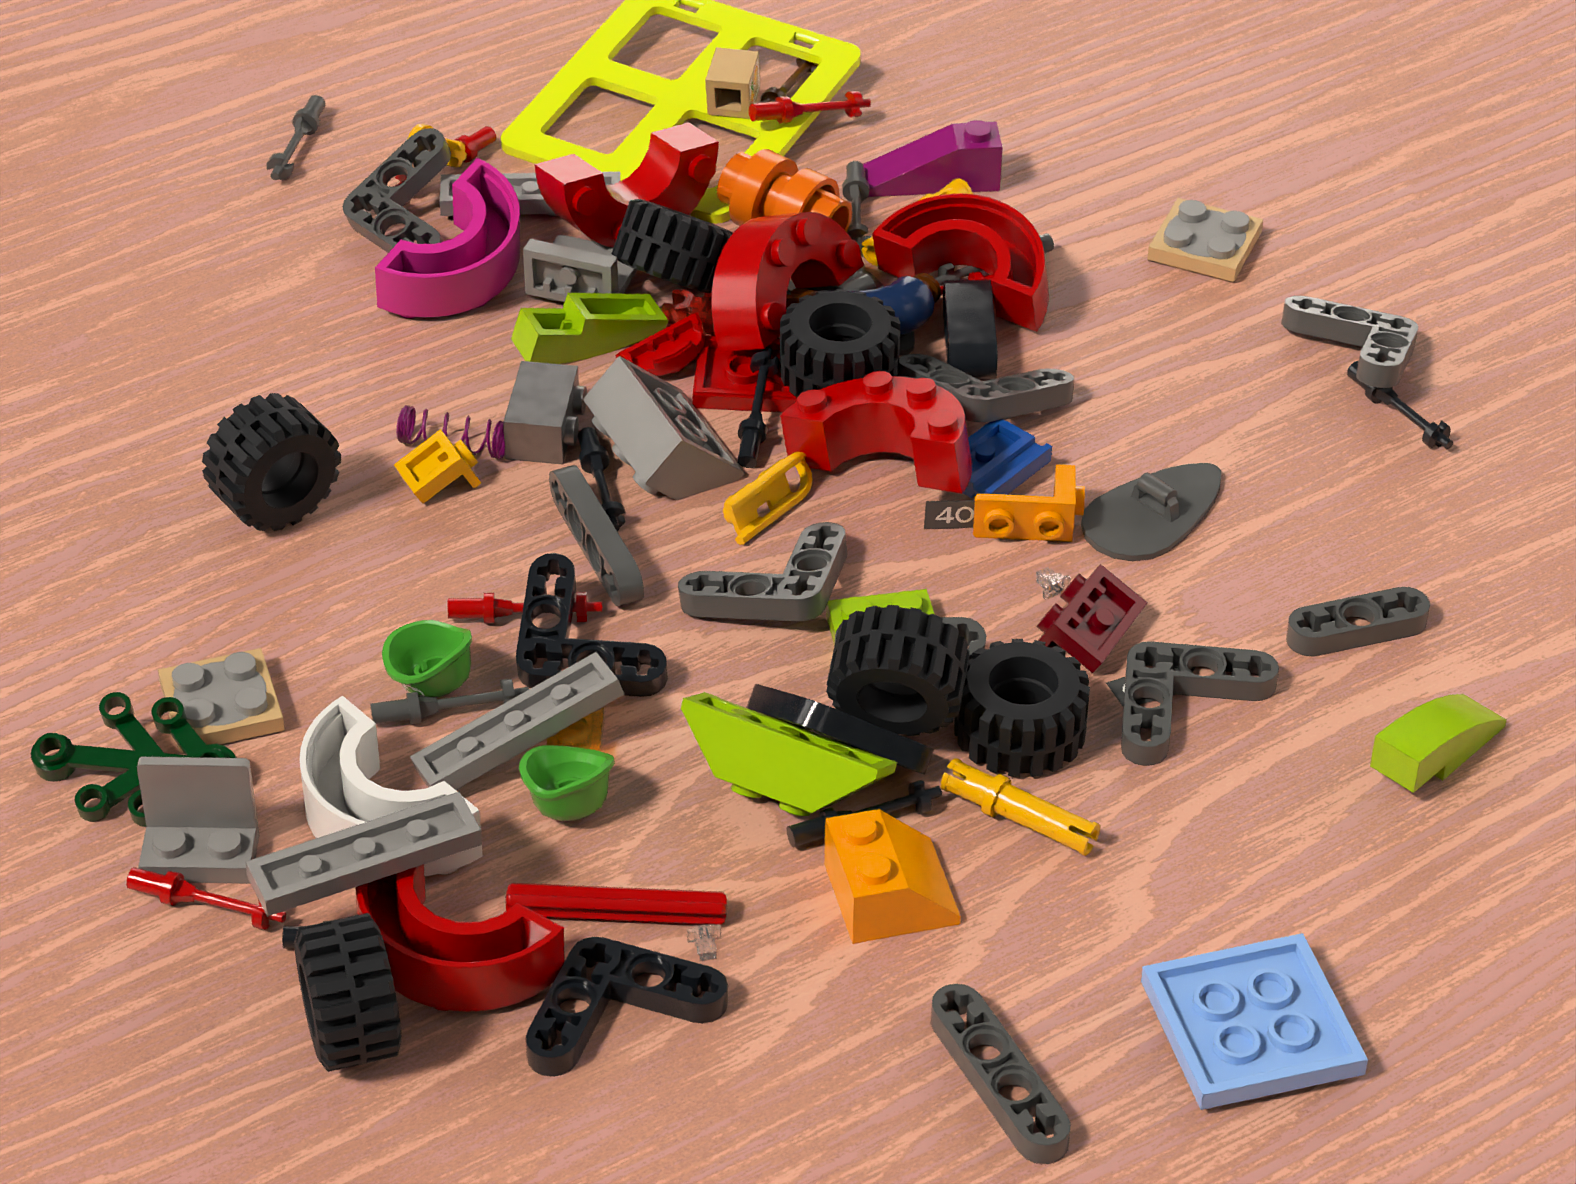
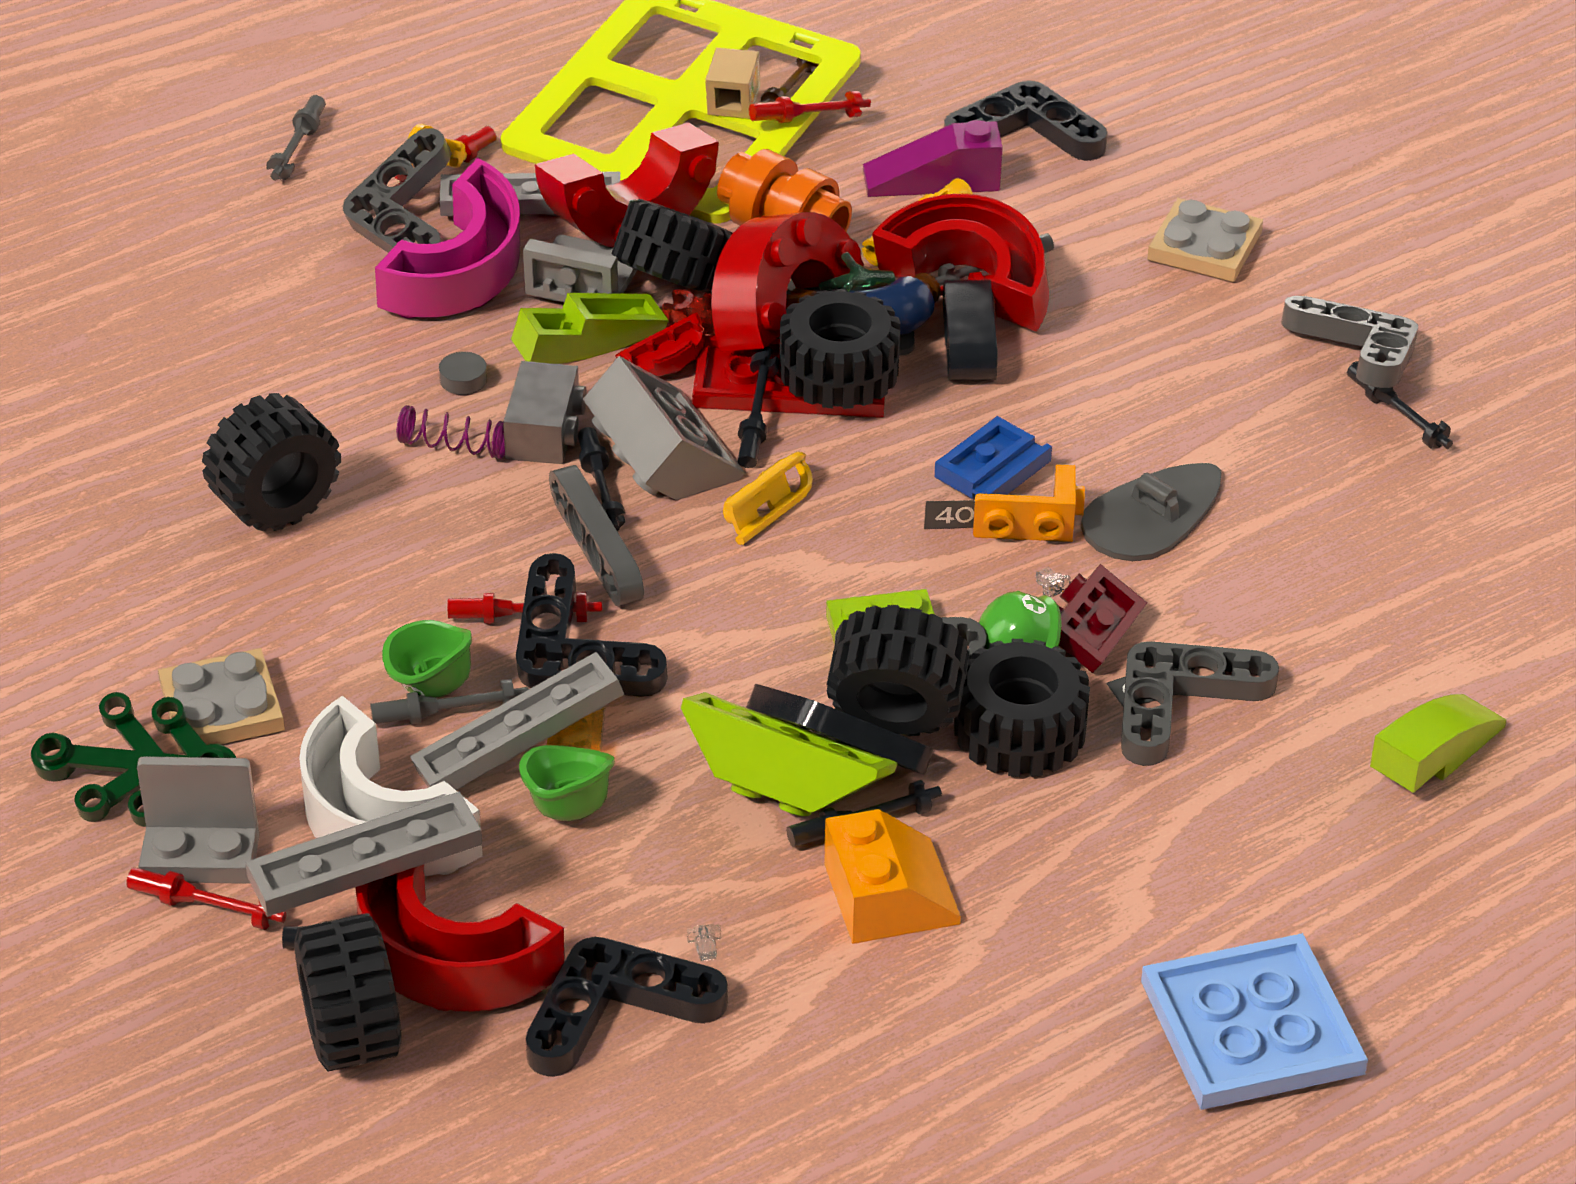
(437, 465): yellow bracket -> none
(463, 373): none -> dark grey tile
(620, 903): red axle -> none
(791, 596): dark grey beam -> none
(856, 190): dark grey piece -> none
(858, 277): none -> clear green bar
(883, 416): red brick -> none
(993, 1074): dark grey beam -> none
(995, 397): dark grey beam -> none
(1000, 797): yellow pin -> none
(1022, 617): none -> bright green helmet
(1038, 107): none -> black beam
(1323, 627): dark grey beam -> none

